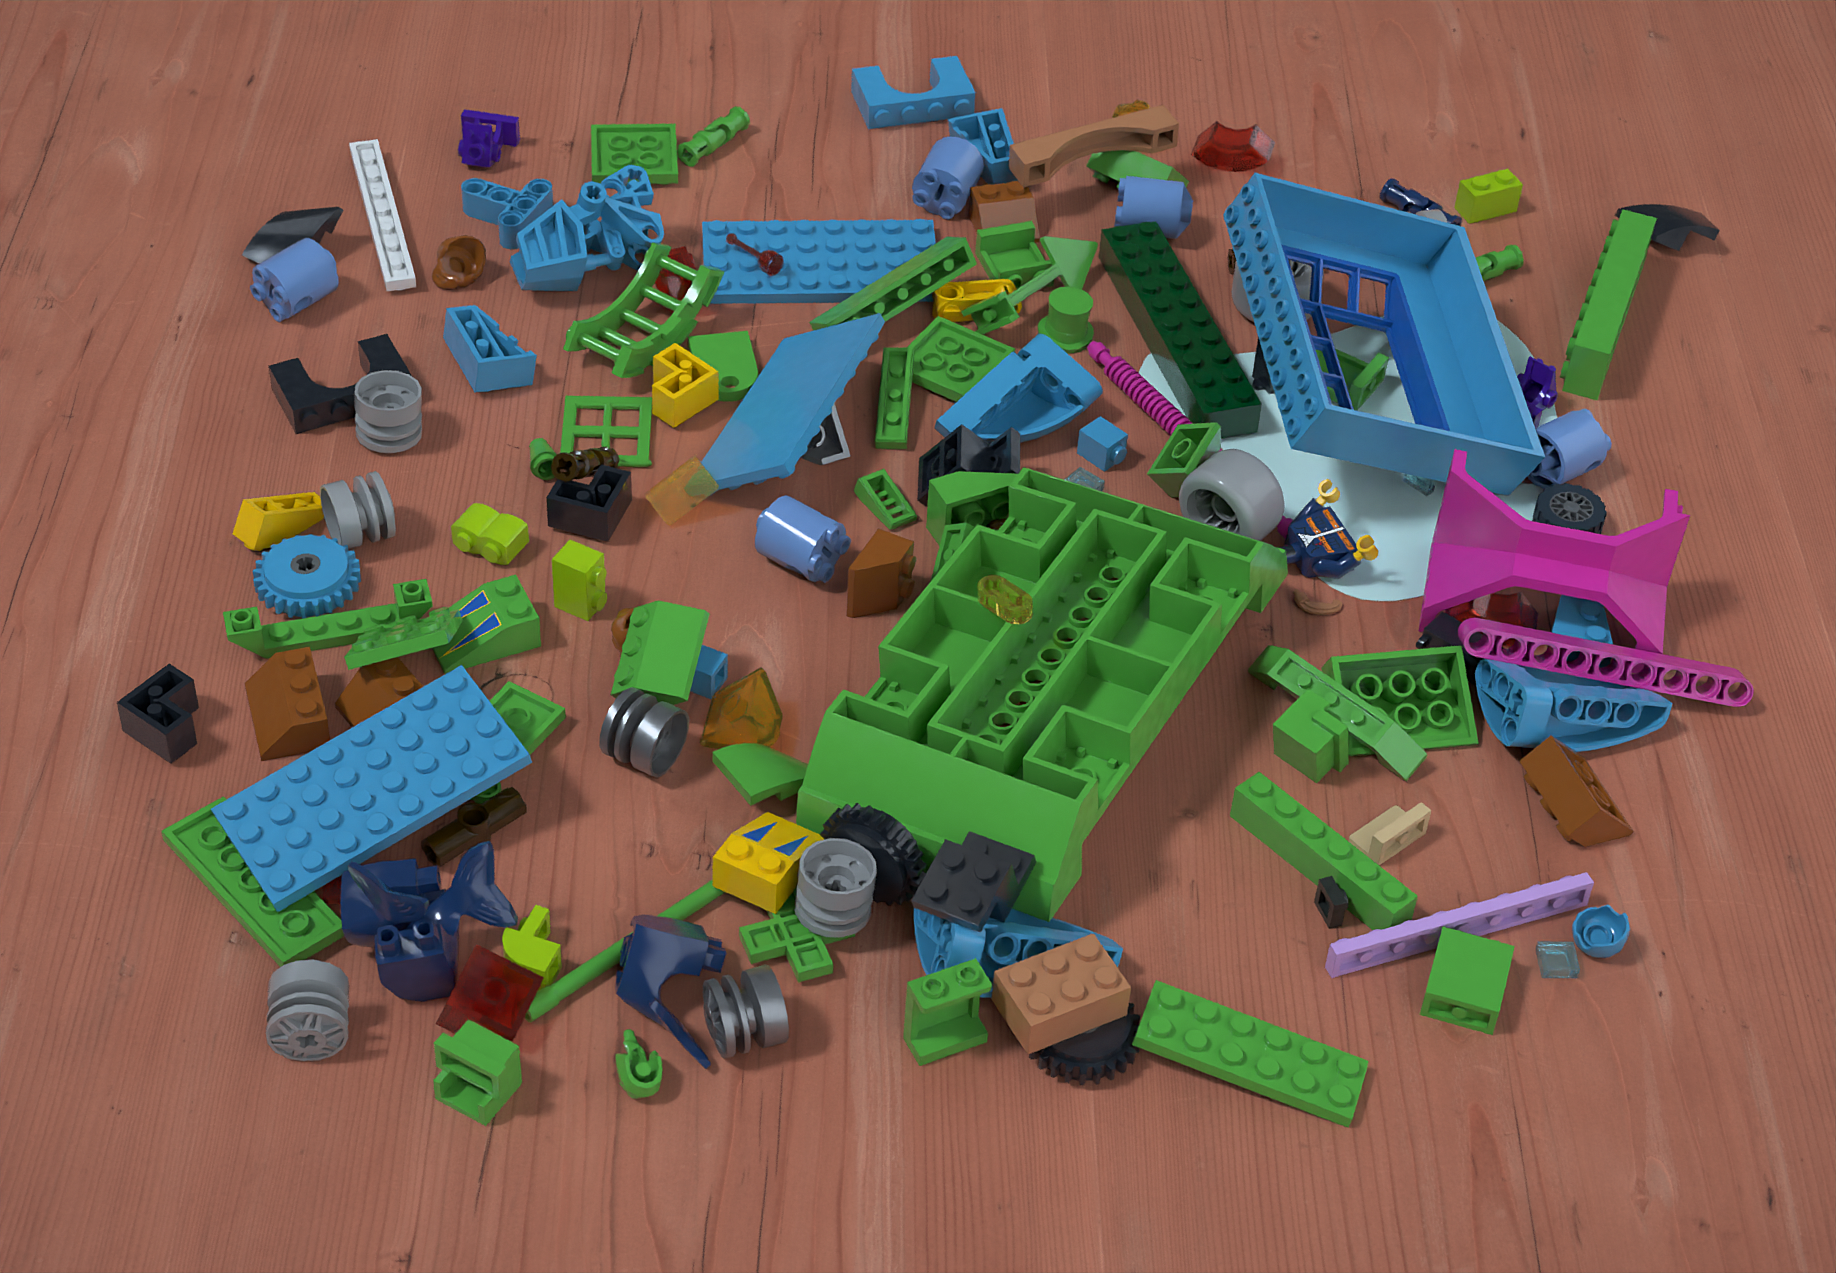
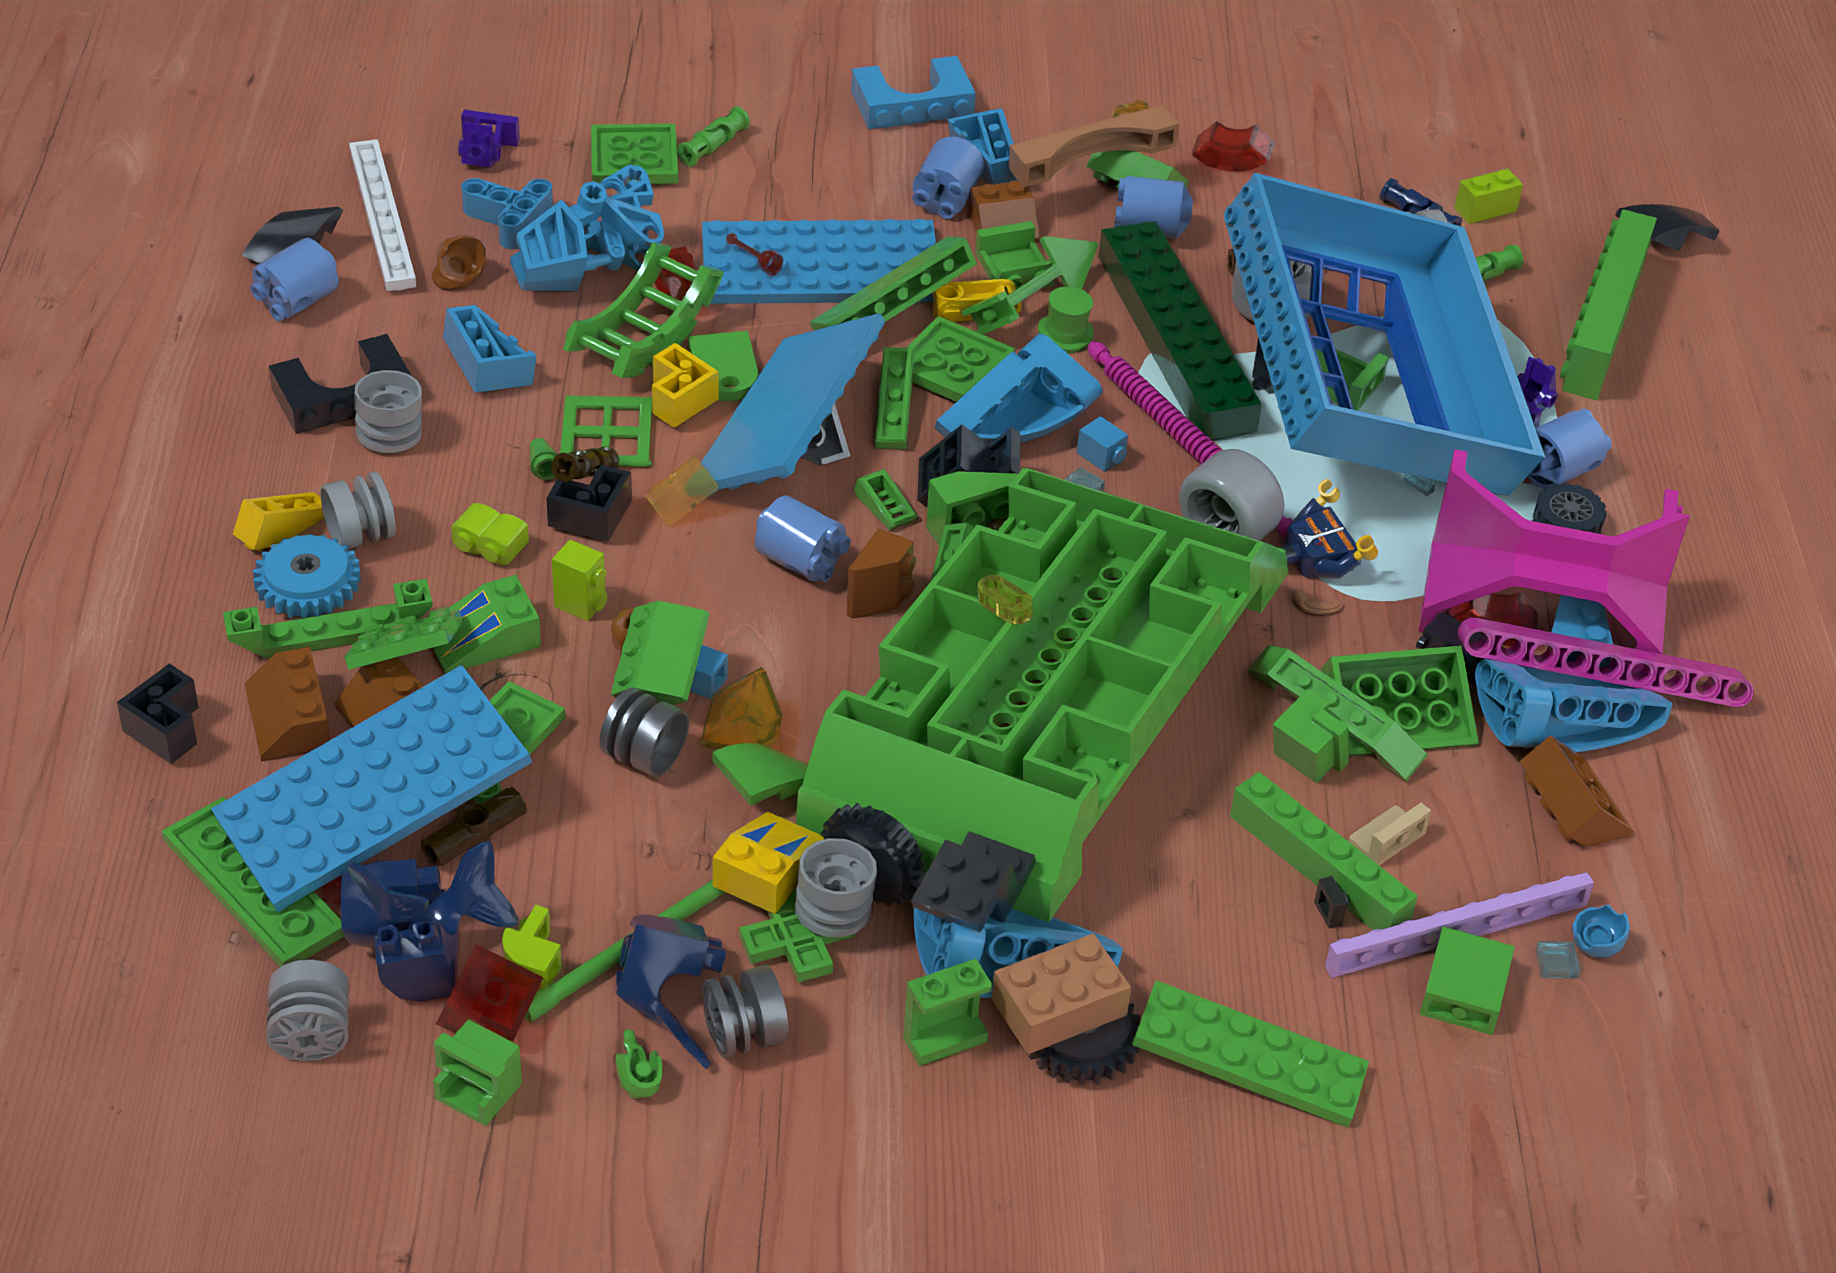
(1183, 453): bright green slope -> none

